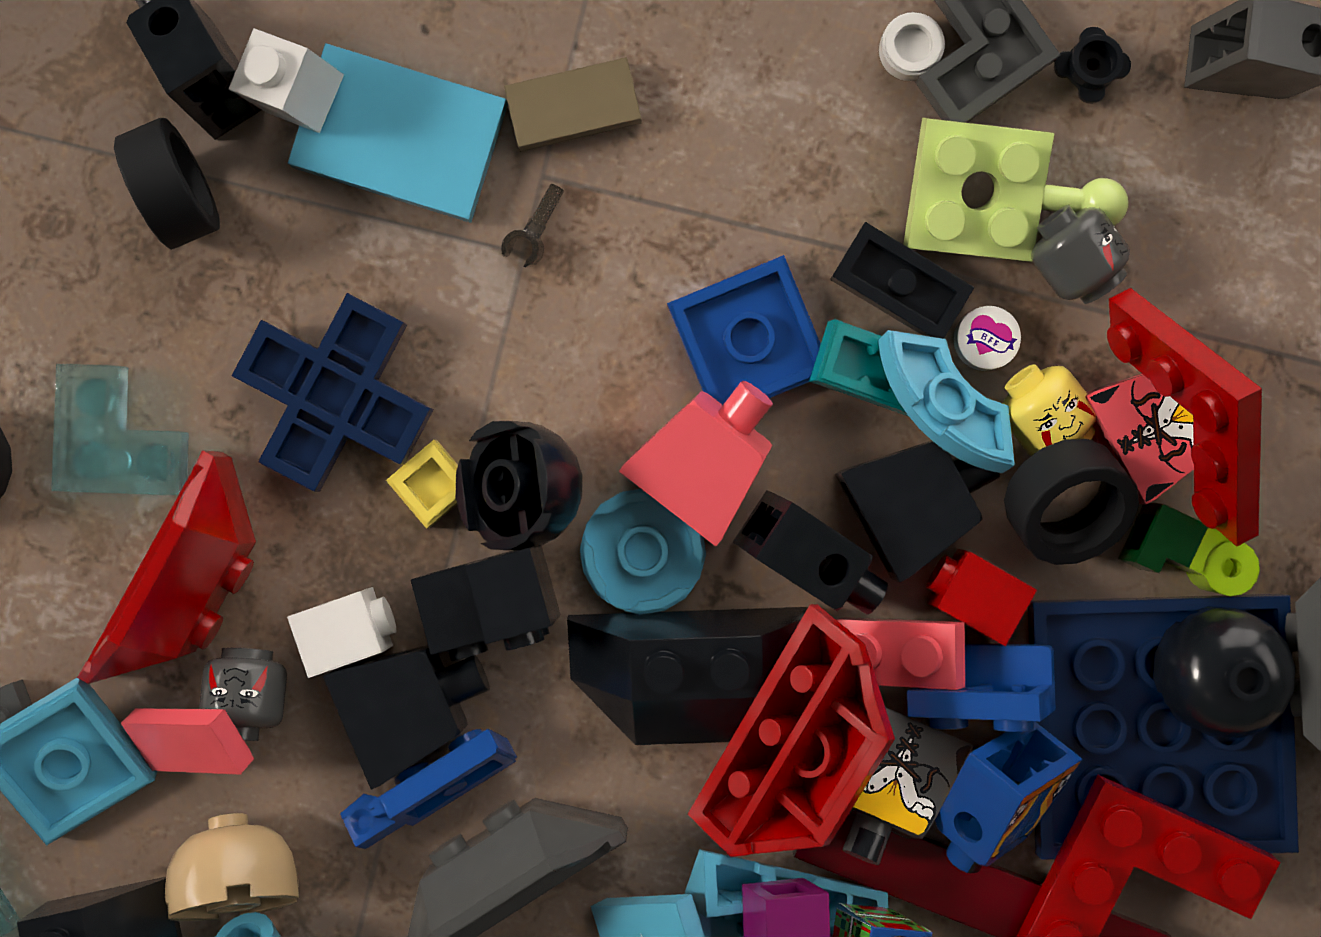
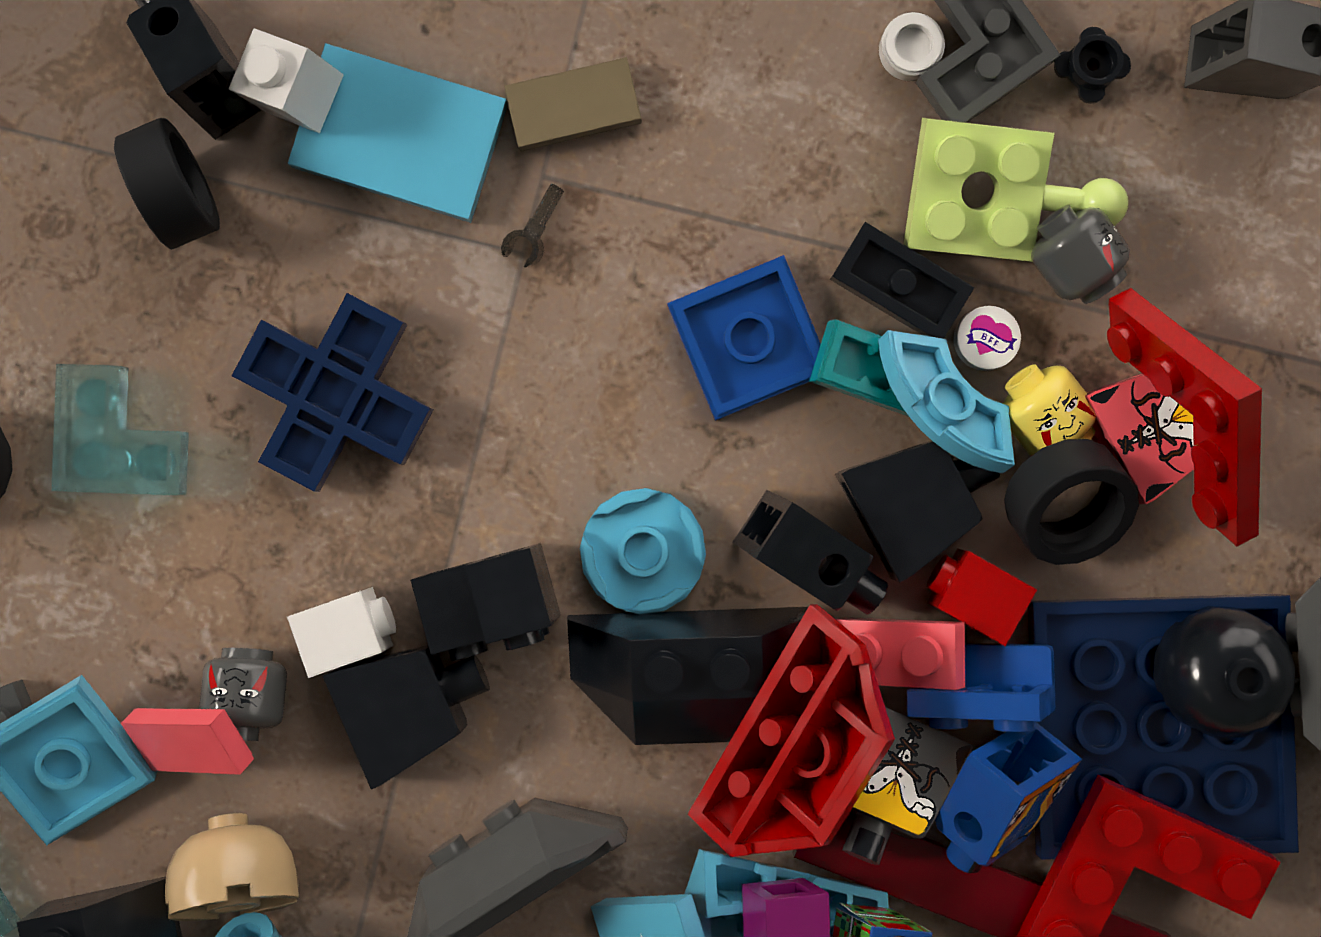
(182, 577): red wedge -> none
(427, 483): light yellow tile -> none
(428, 787): blue hinge -> none
(518, 485): black cylinder -> none
(705, 459): coral torso -> none
(1186, 543): leg -> none

